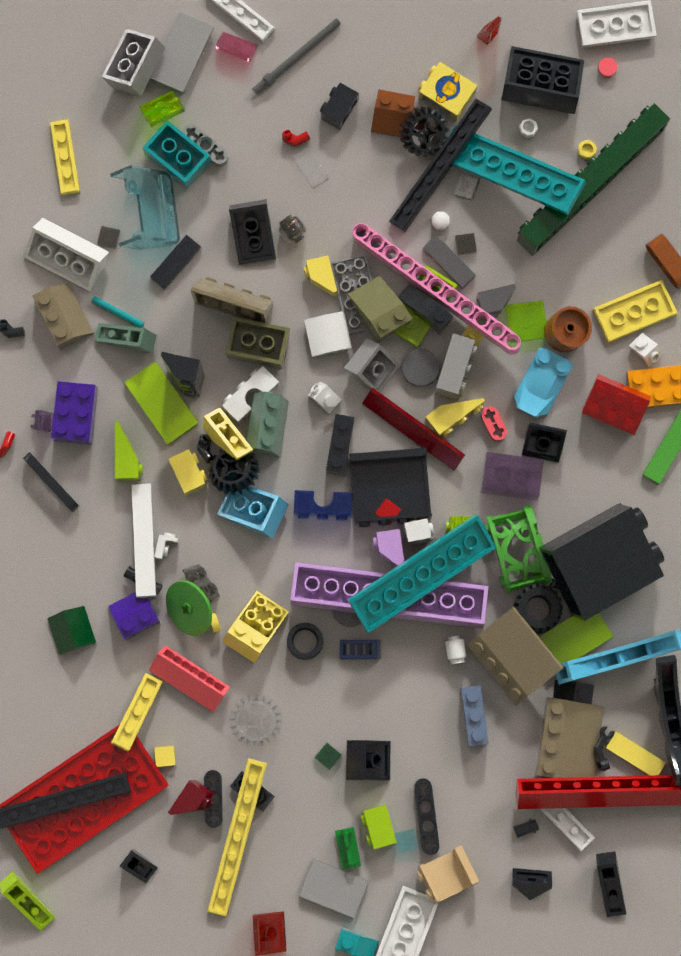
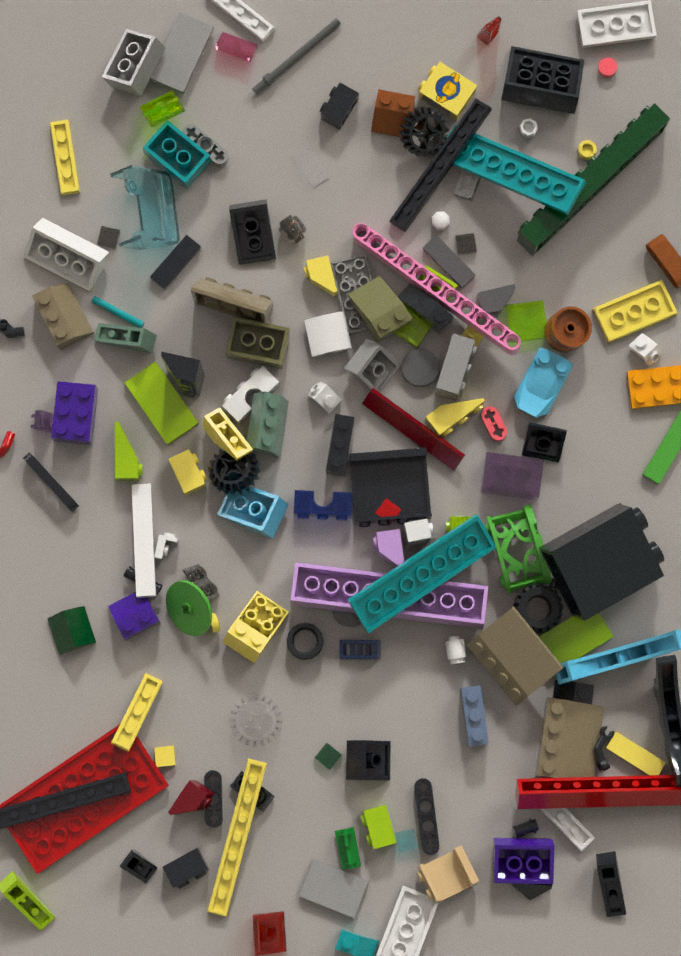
(185, 868): none -> black brick
(189, 678): coral brick -> none
(203, 448): black arm -> none
(293, 139): red arm -> none
(523, 860): none -> dark purple slope
(616, 404): red brick -> none

